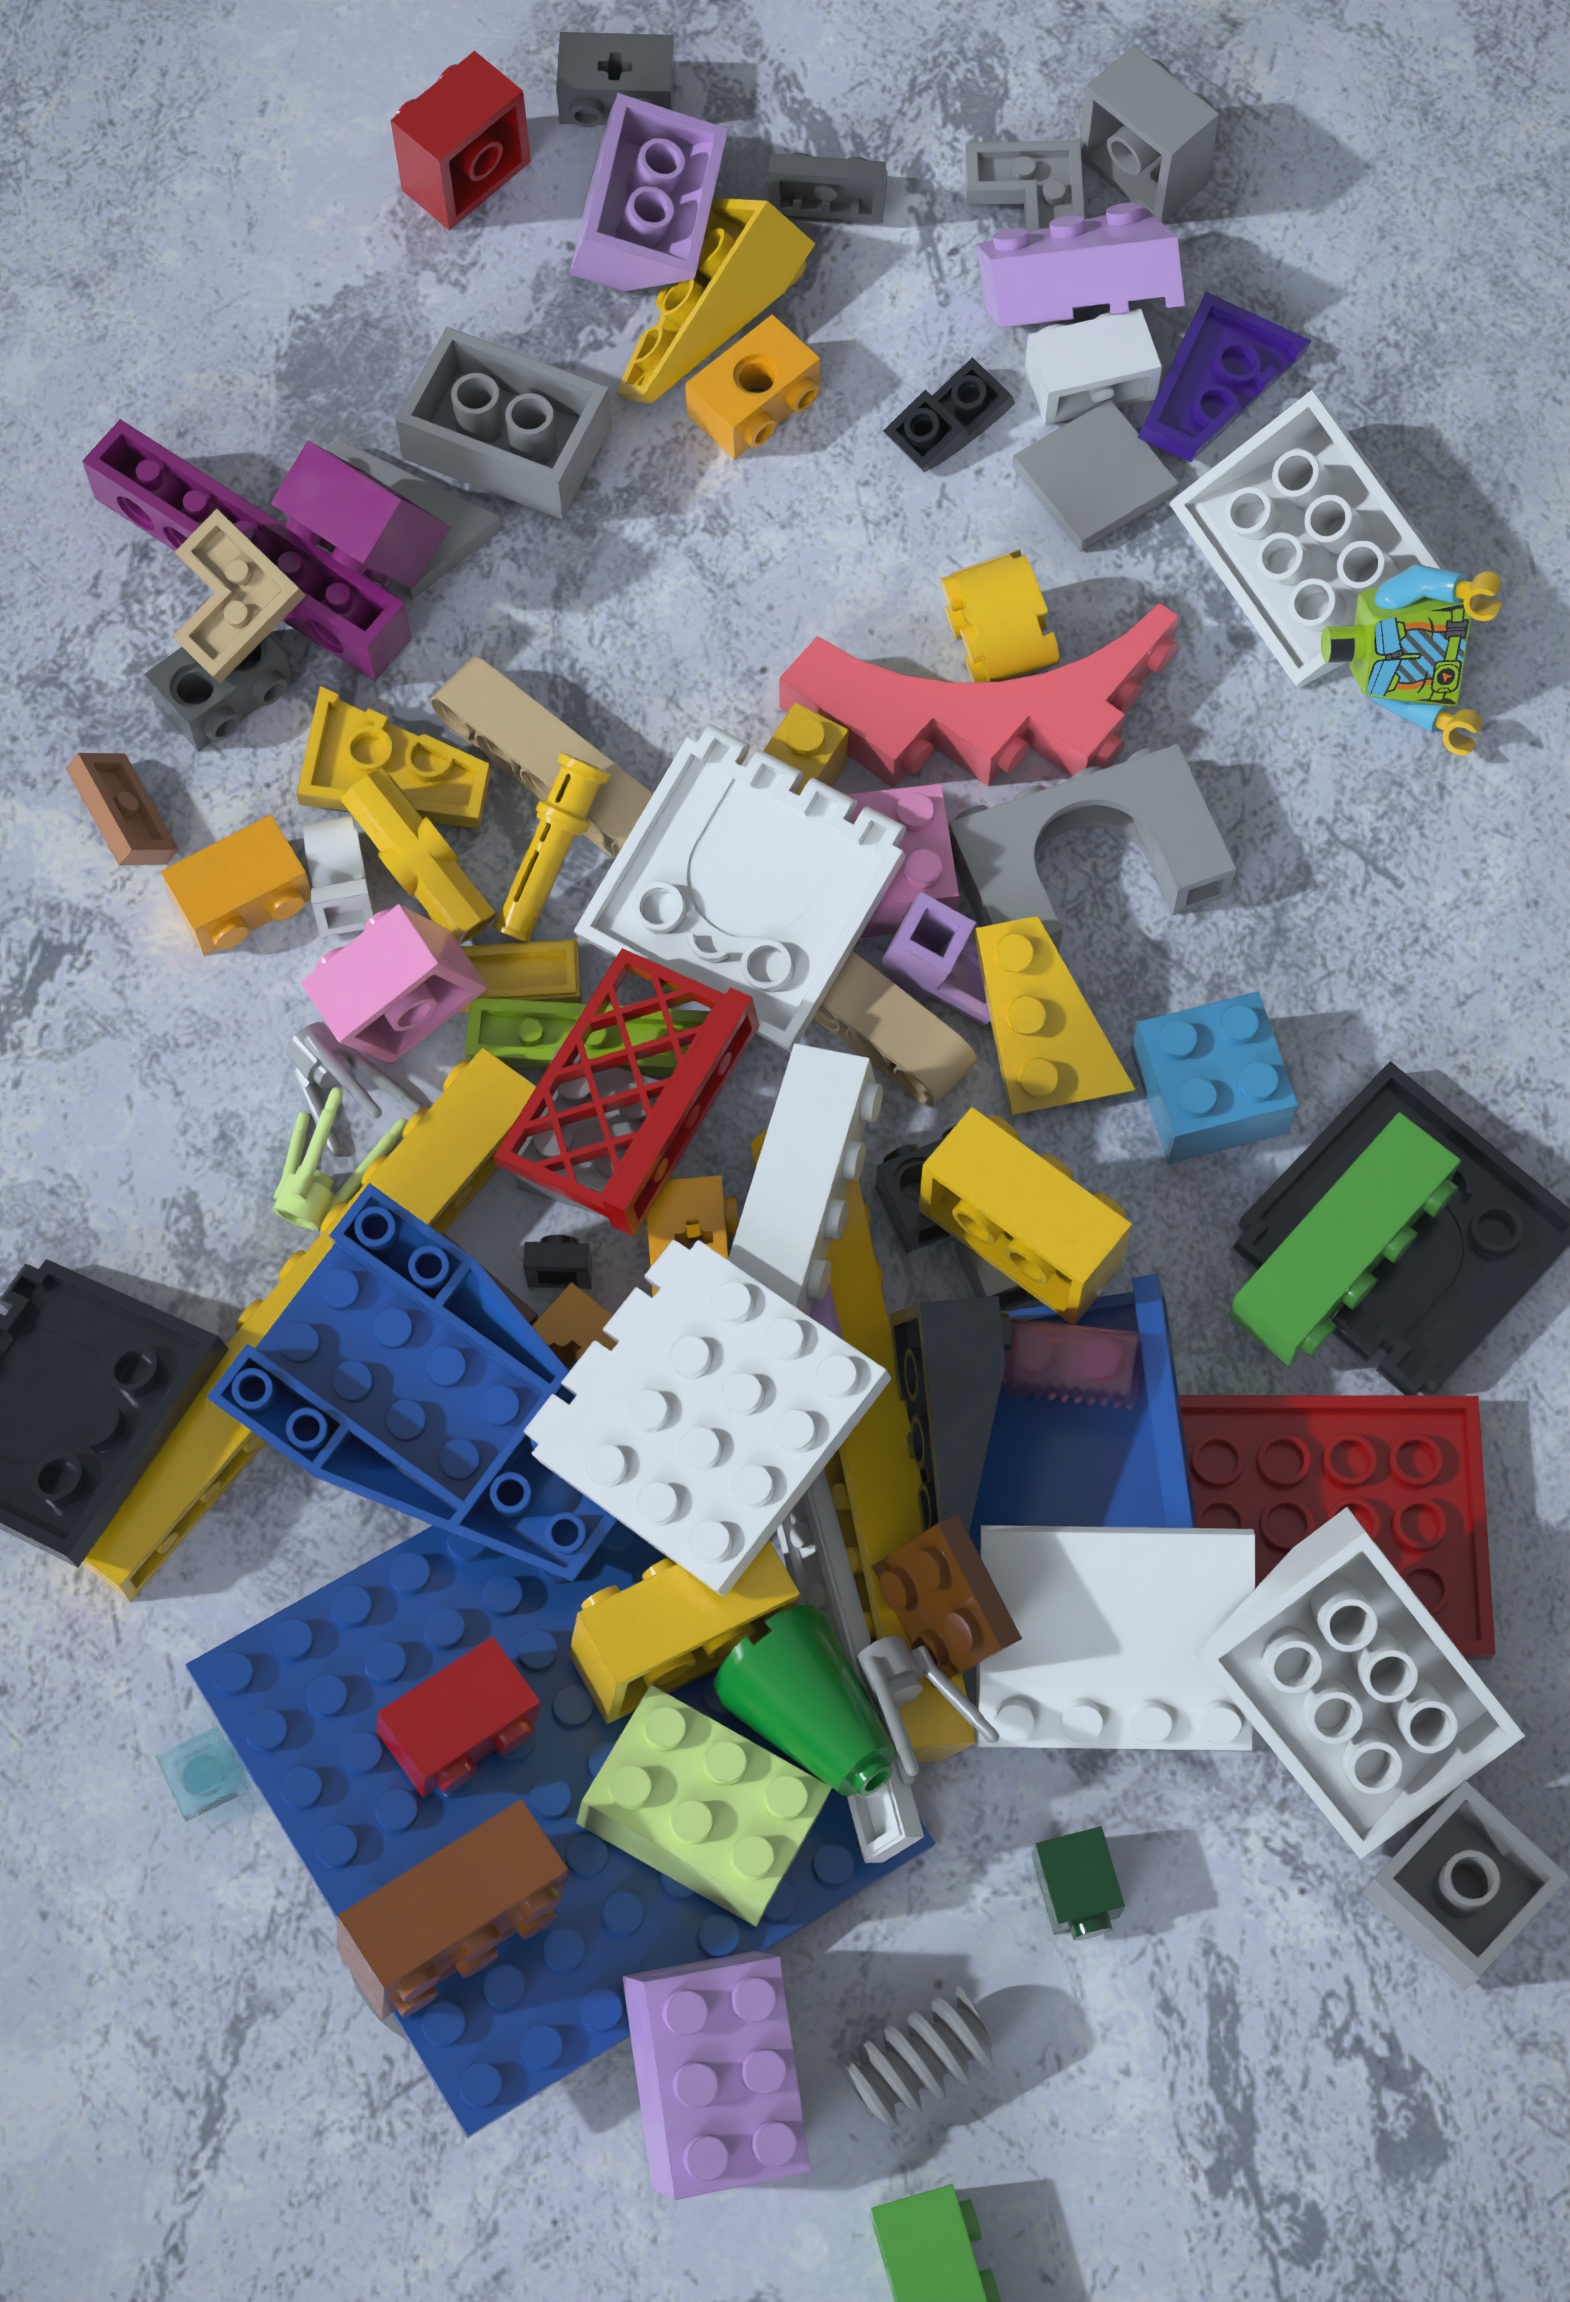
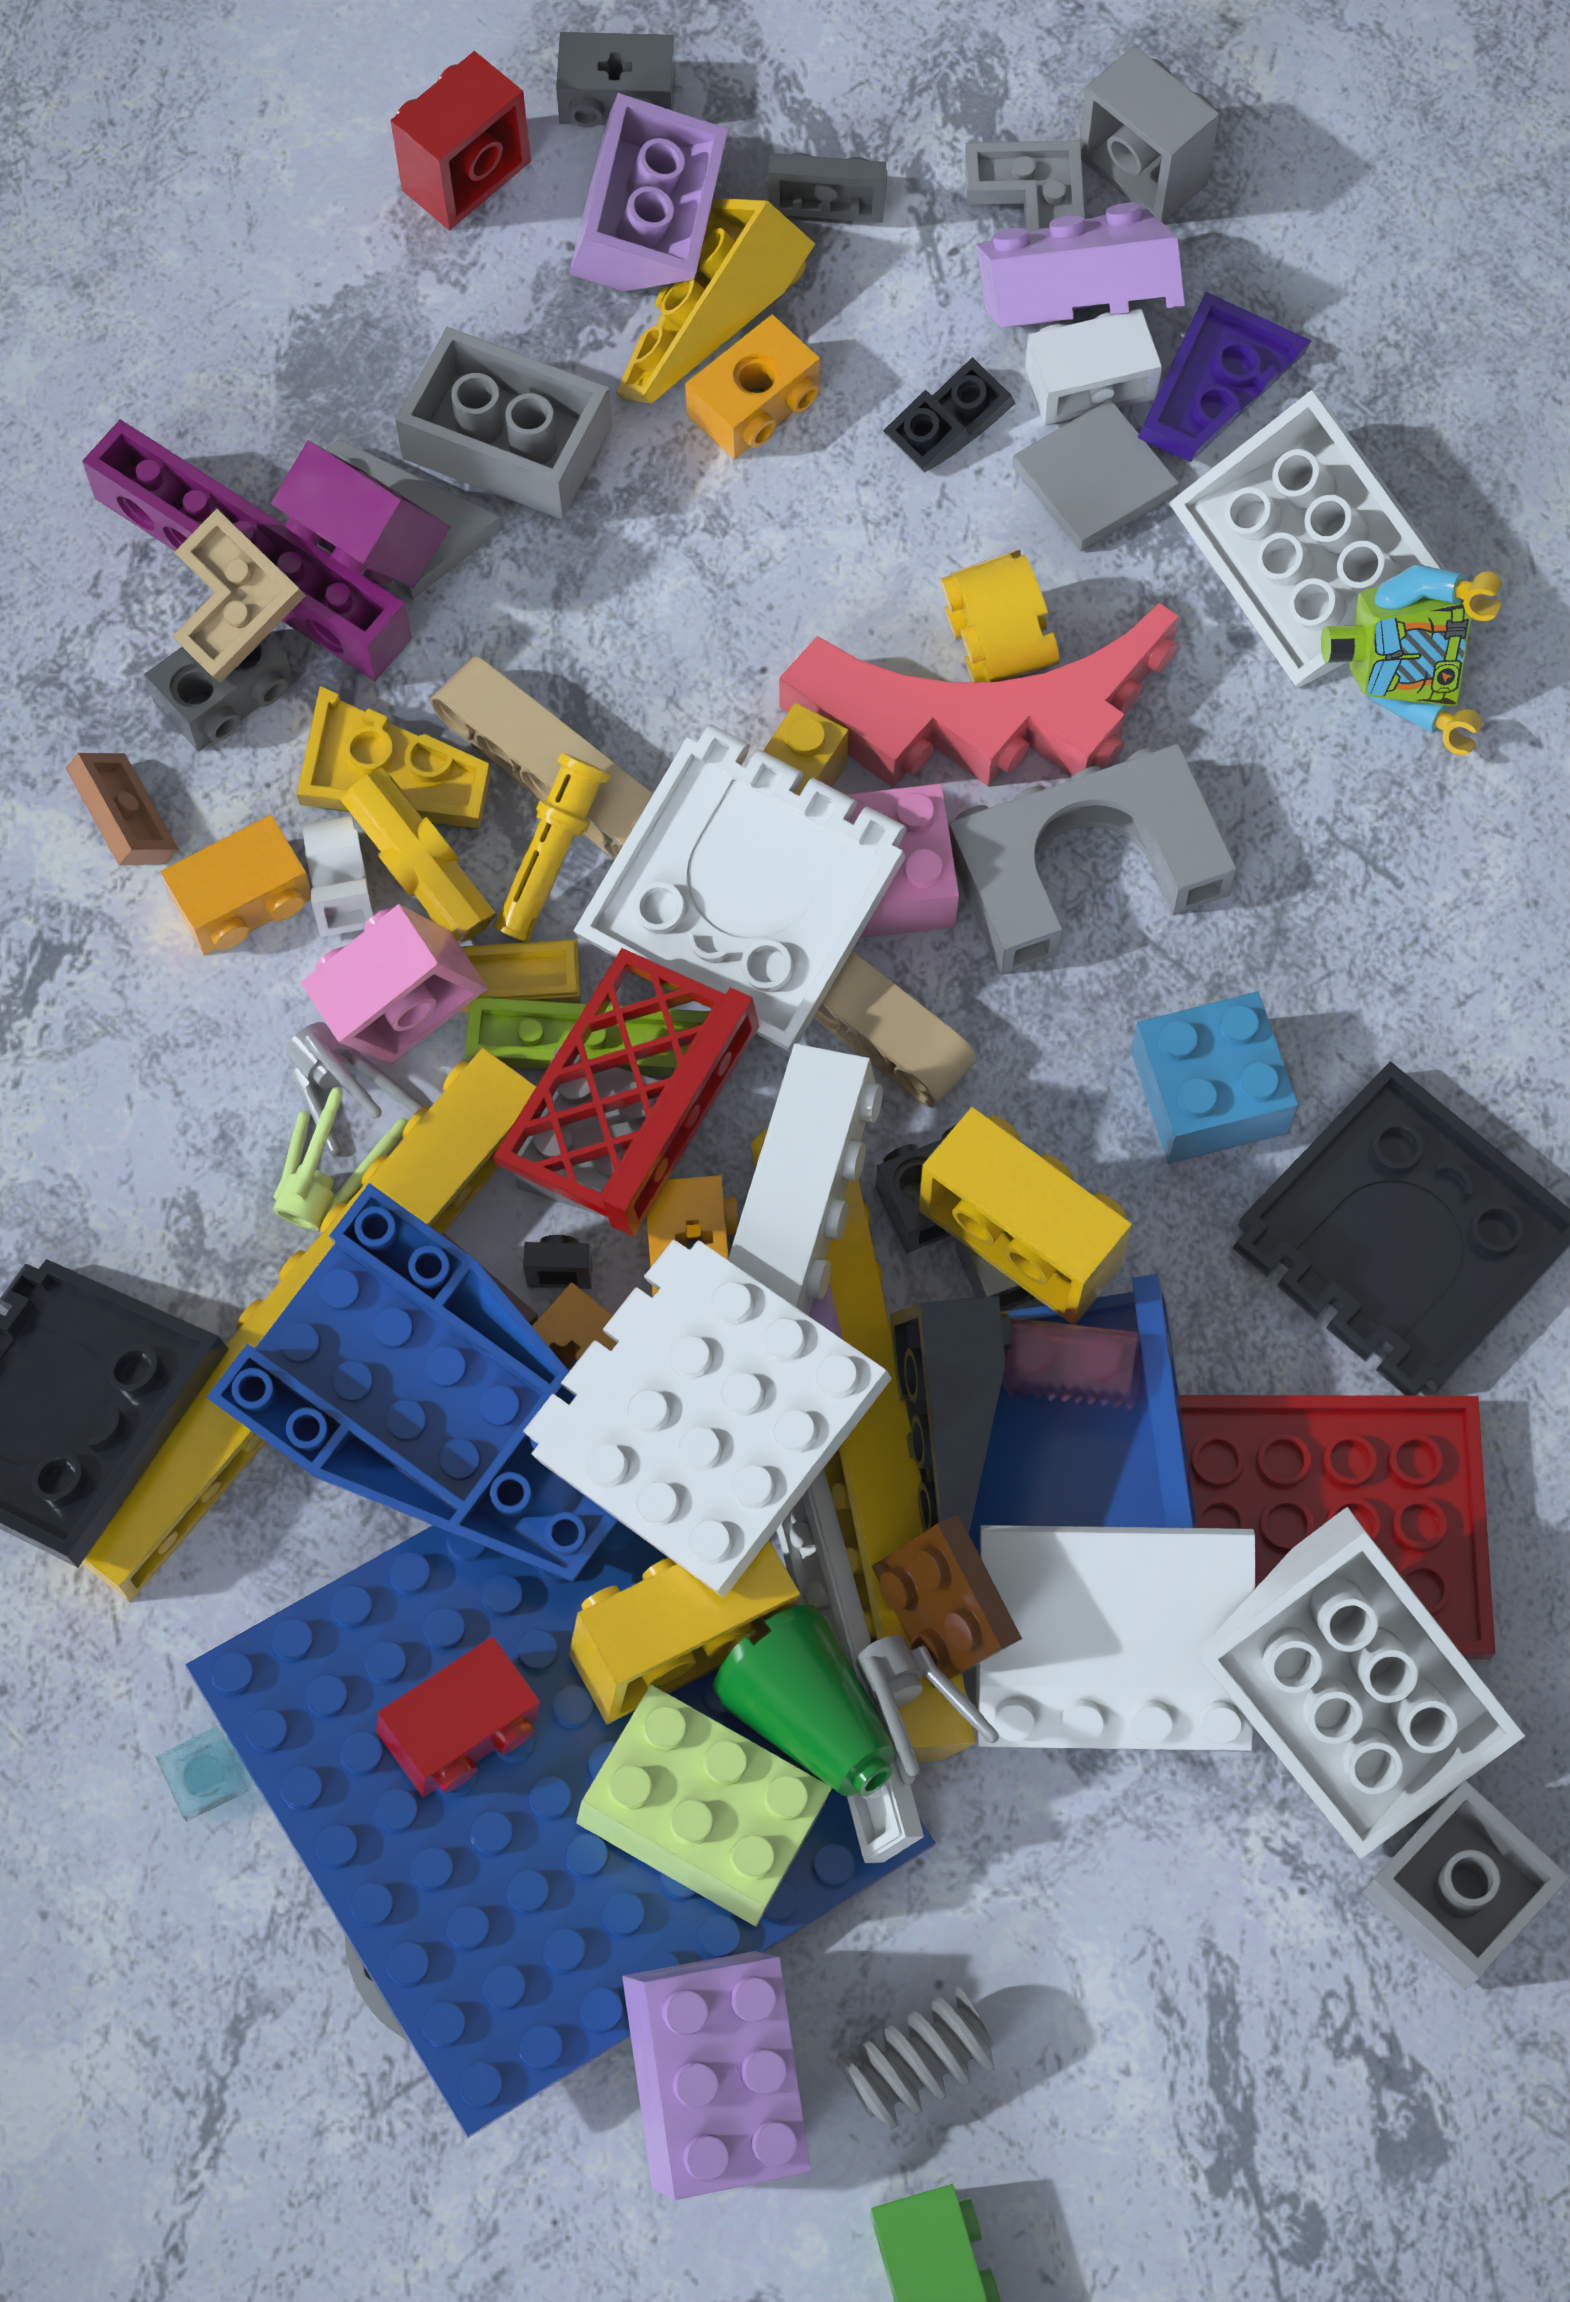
(452, 1911): dark orange brick -> none
(937, 960): lavender brick -> none
(1040, 1022): yellow wing -> none
(1078, 1883): dark green brick -> none
(1345, 1239): bright green brick -> none

